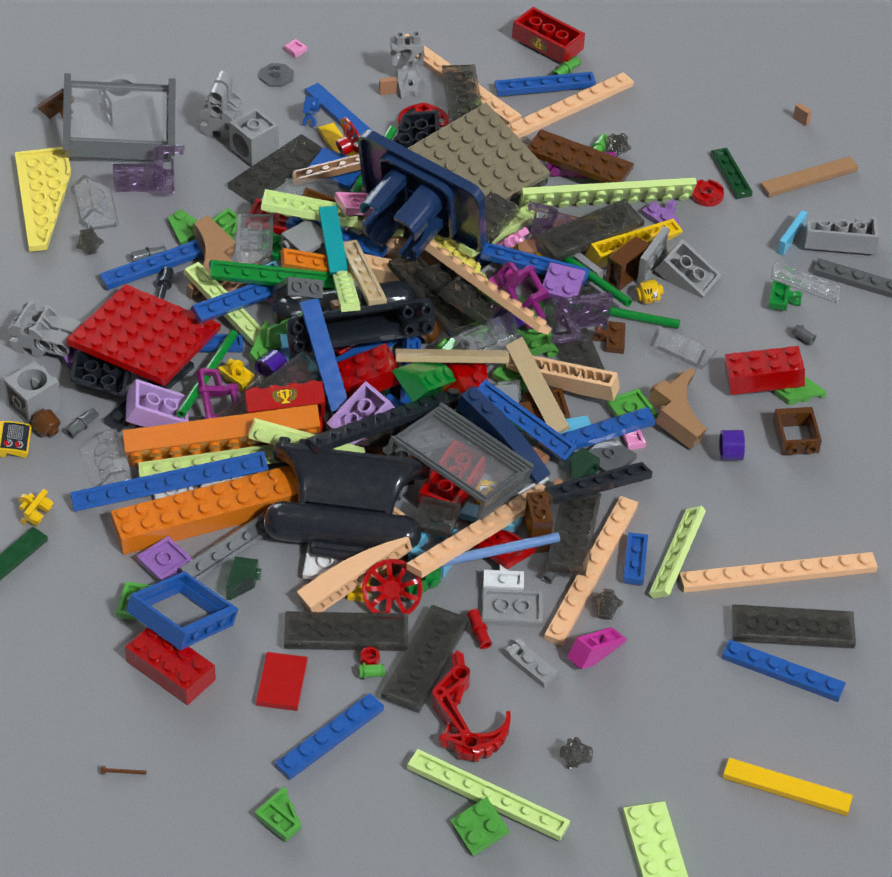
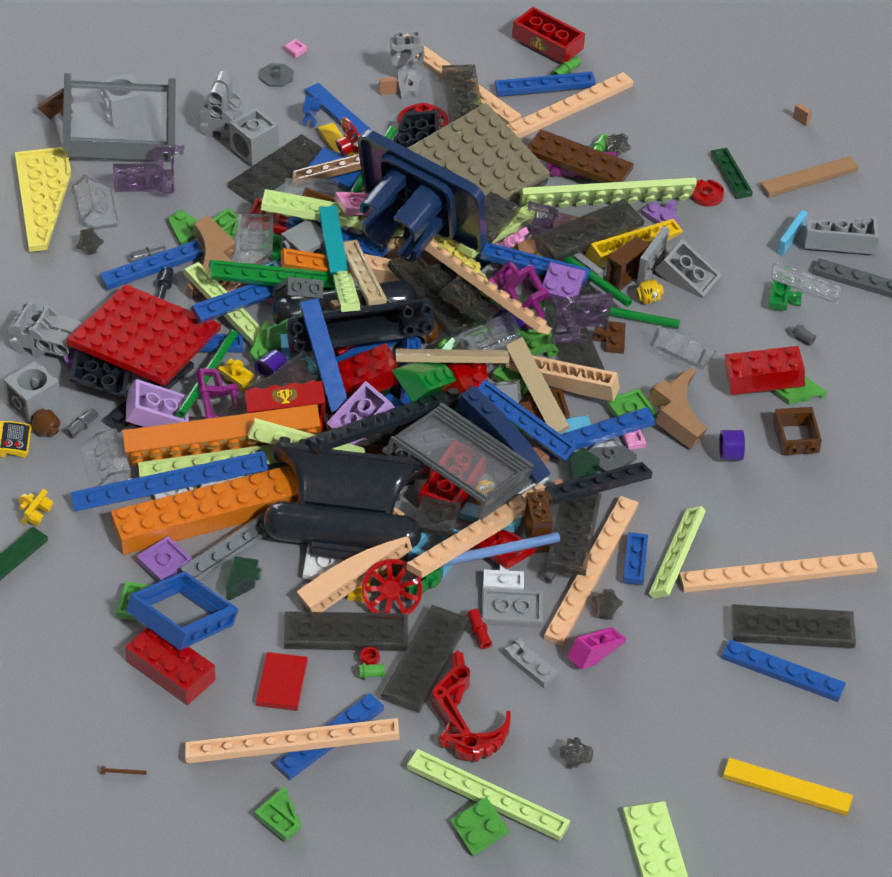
(292, 740): none -> light nougat plate

